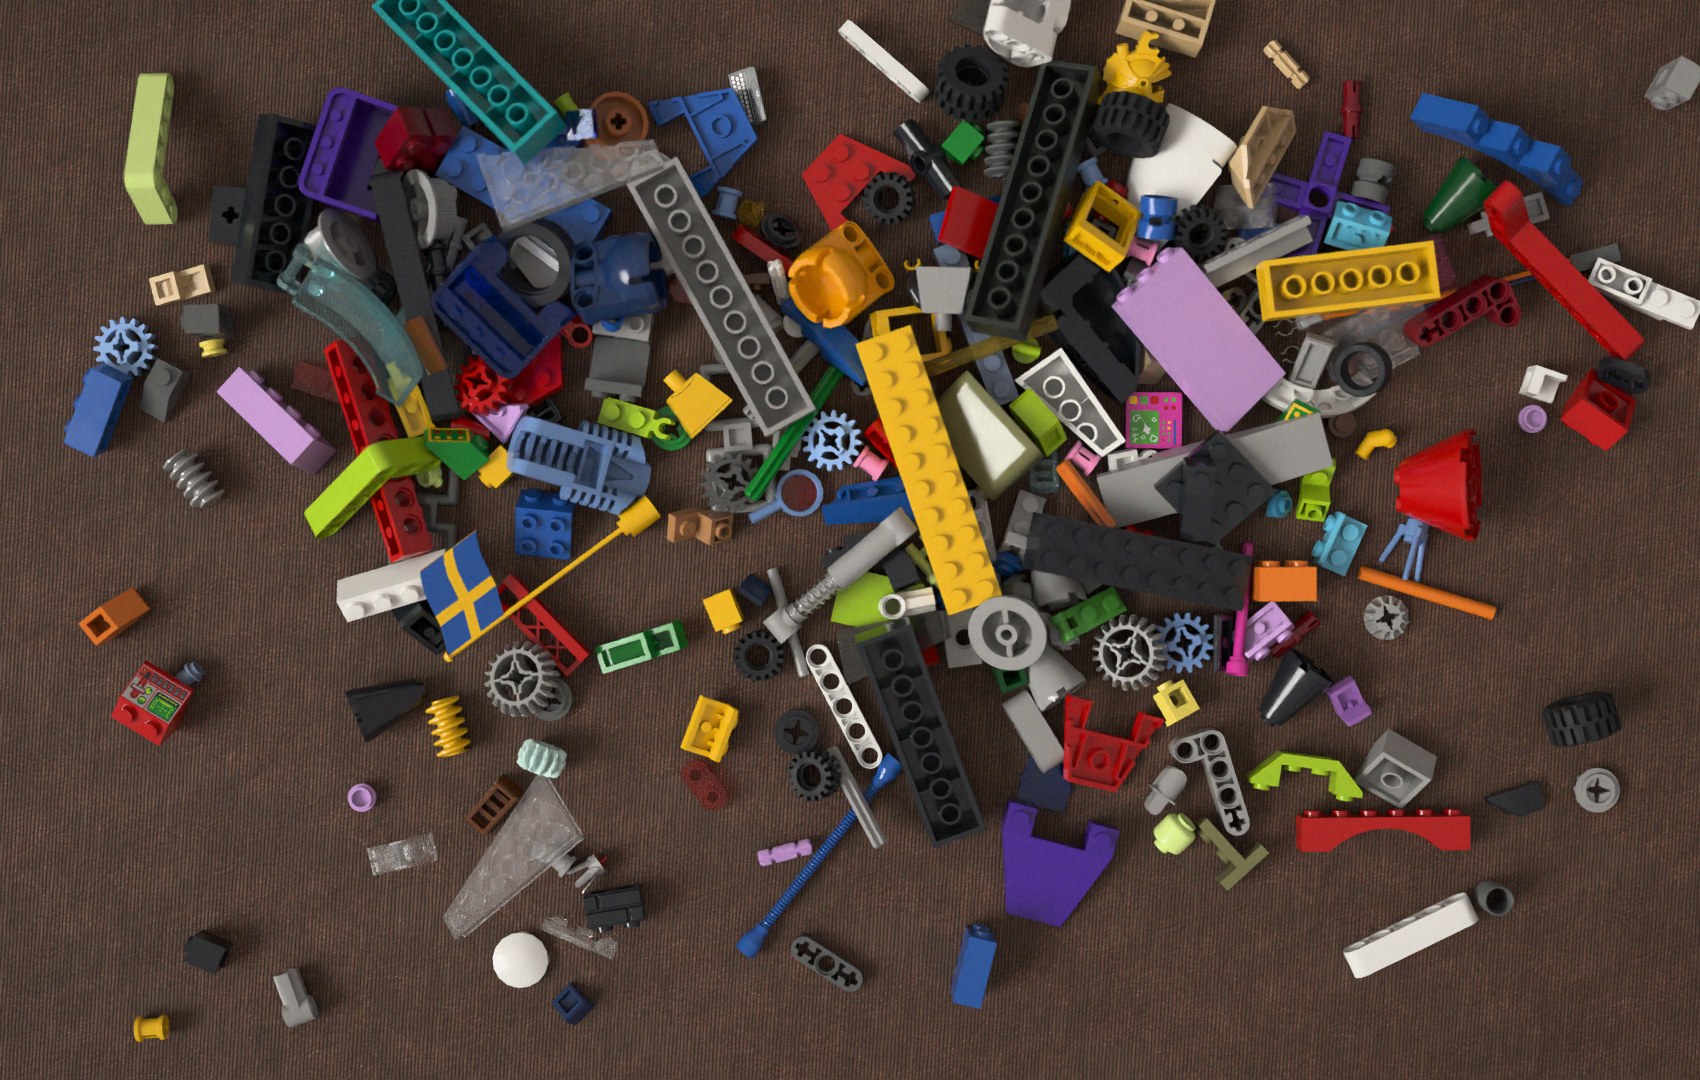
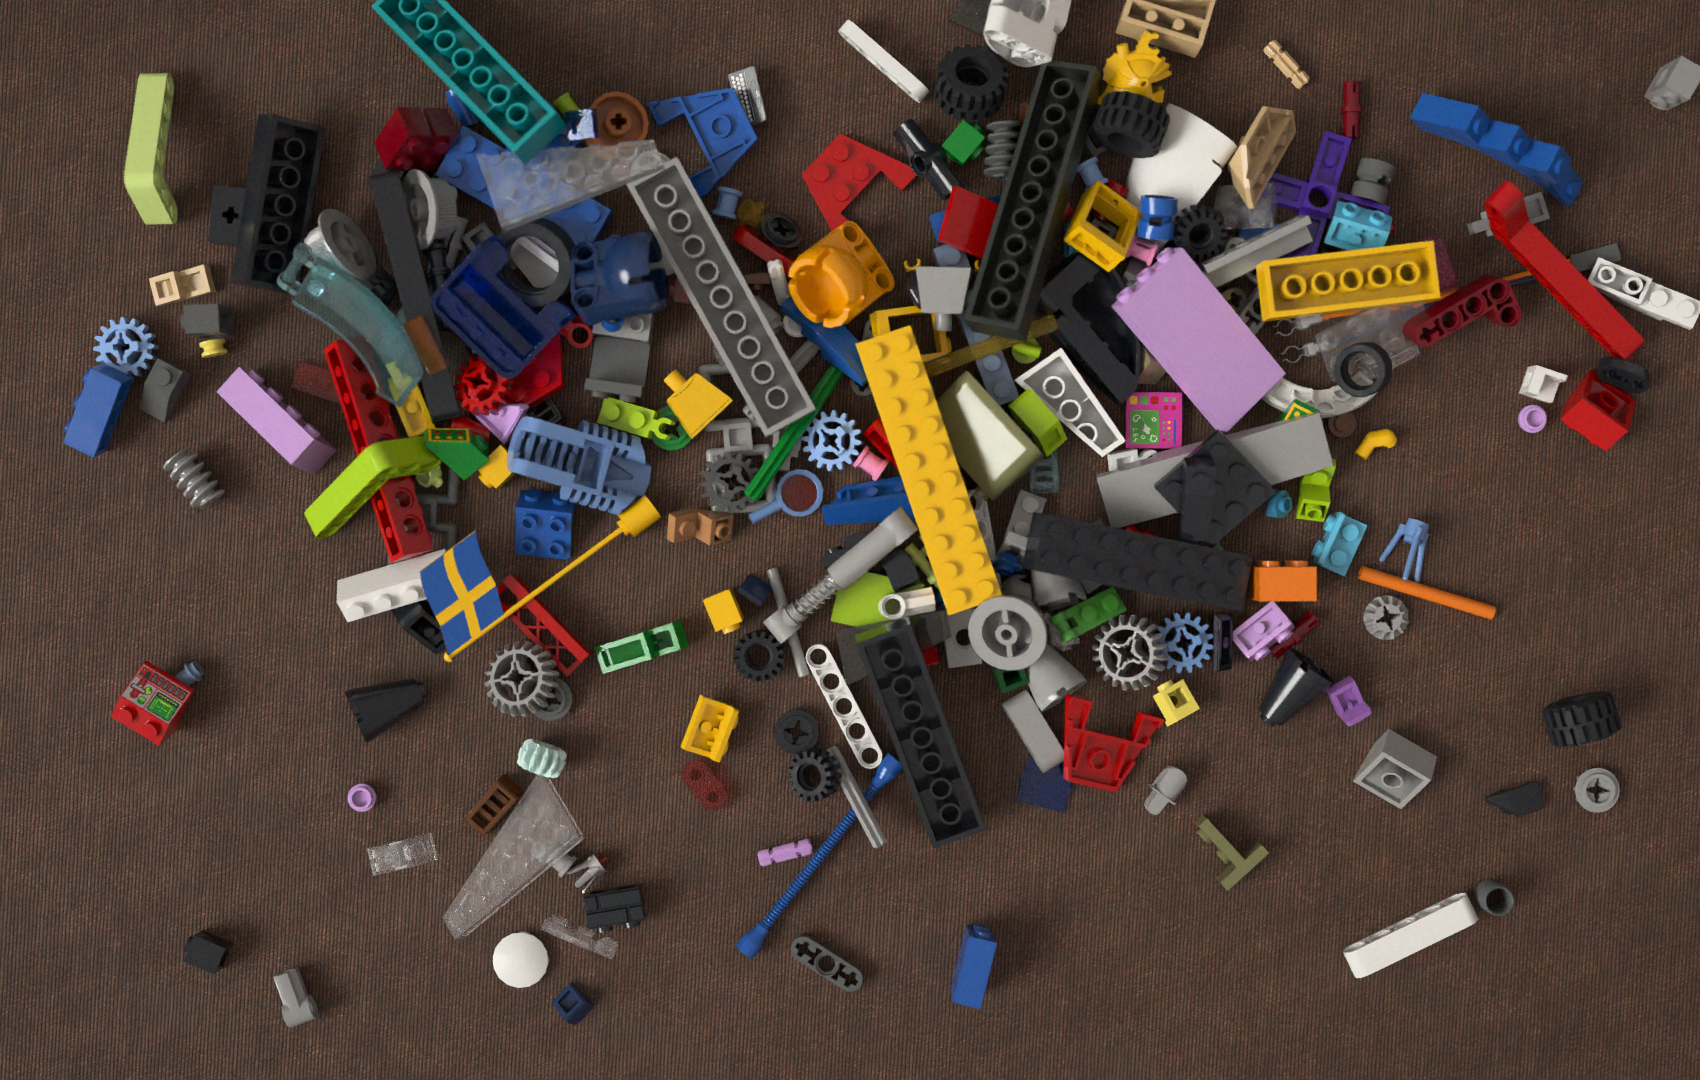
(114, 617): orange slope -> none
(151, 1028): yellow bush -> none
(345, 152): dark purple windscreen -> none
(448, 727): yellow piece -> none
(874, 206): black tyre -> none
(1045, 875): dark purple wedge -> none
(1082, 458): bright pink bush -> none
(1084, 494): orange axle -> none
(1174, 833): yellowish green head -> none
(1217, 783): light grey beam -> none
(1237, 664): dark pink piece -> none
(1269, 772): lime slope -> none
(1311, 360): light grey tile -> none
(1325, 831): red arch -> none
(1443, 485): red cone -> none
(1457, 198): dark green cone -> none

